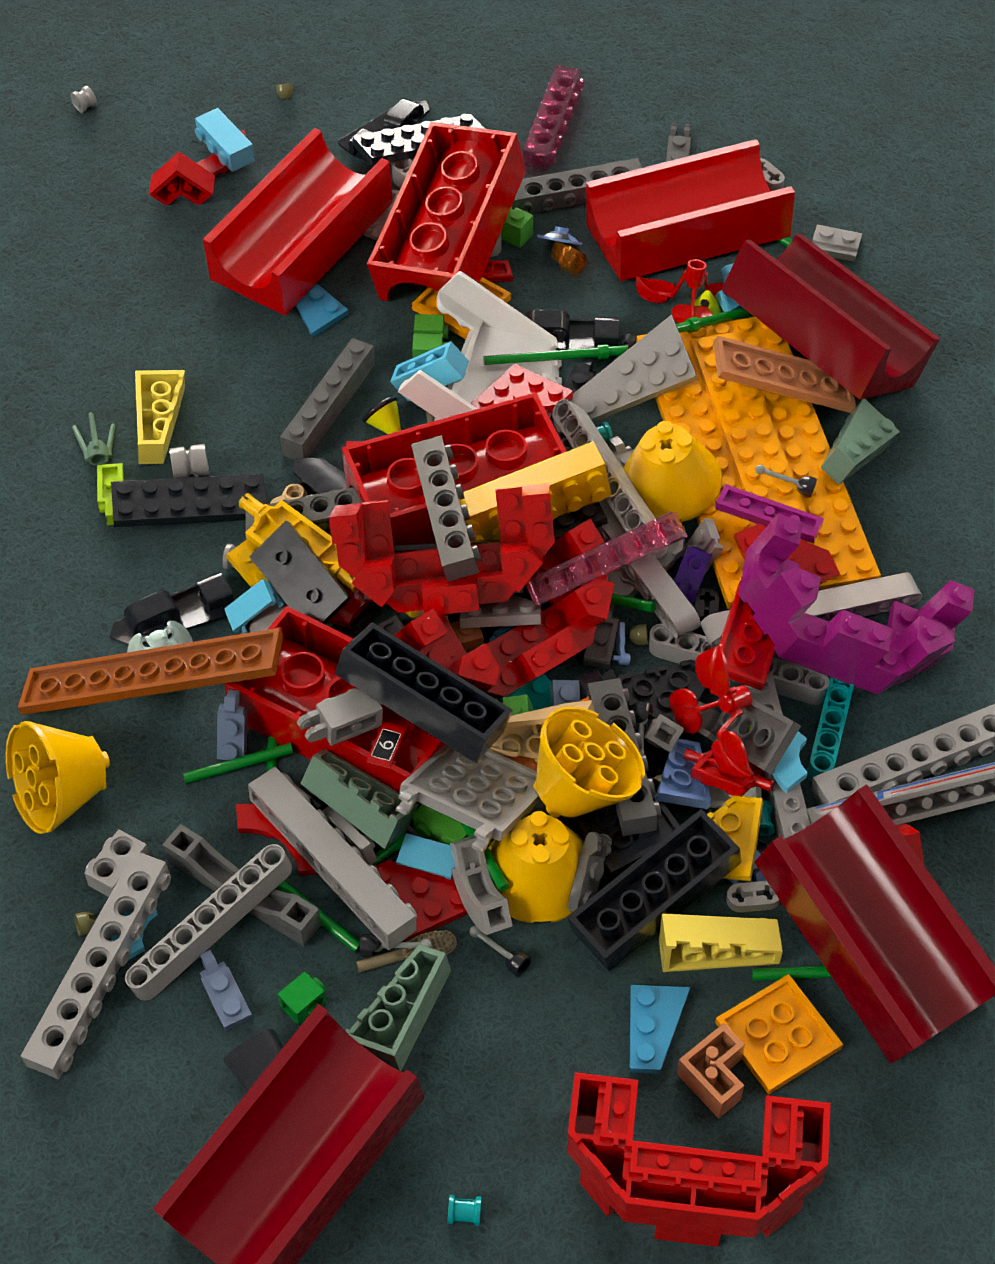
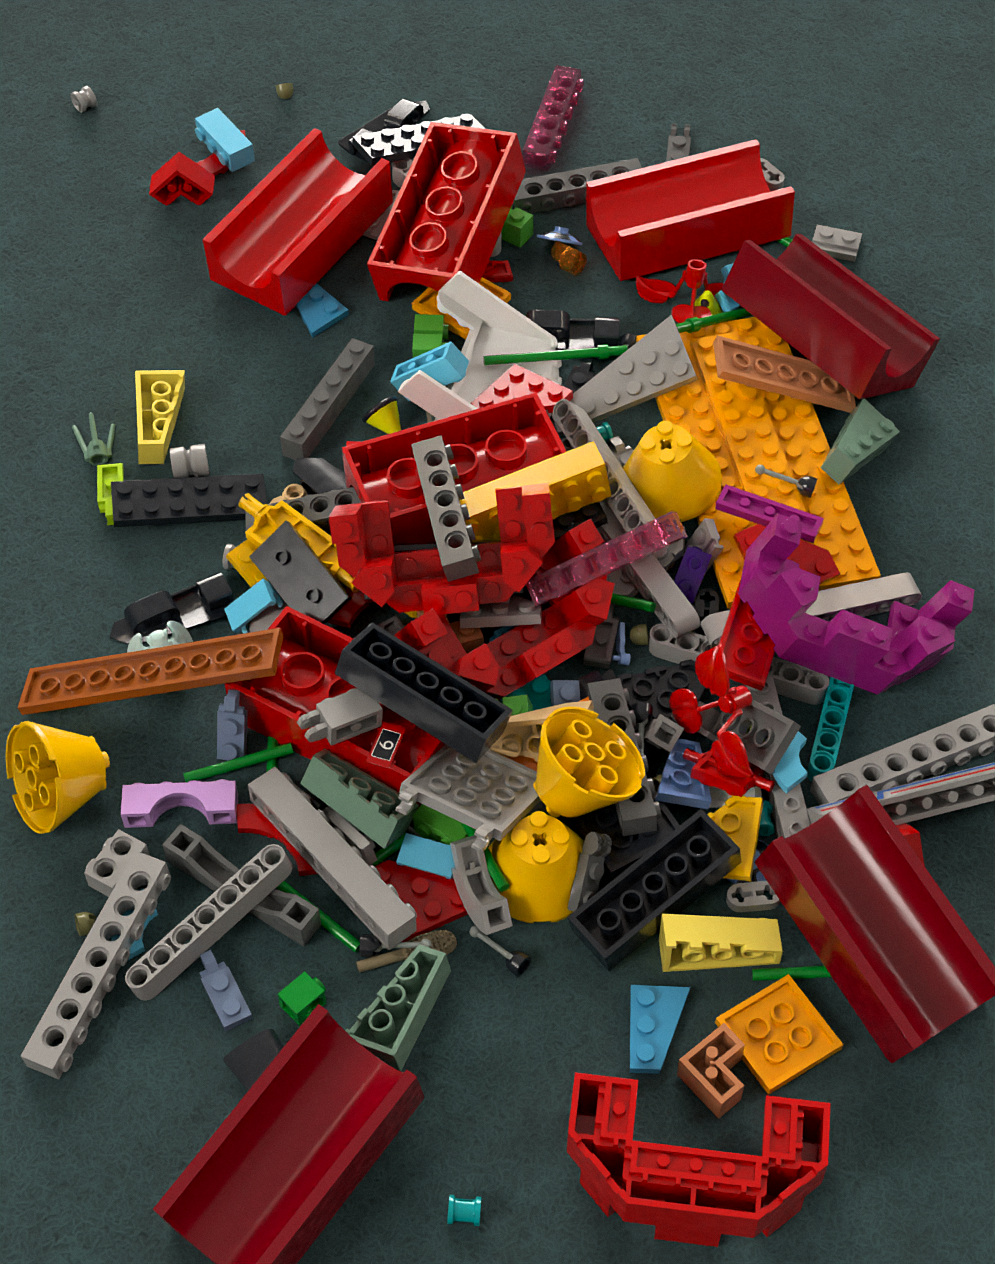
(146, 802): none -> lavender arch

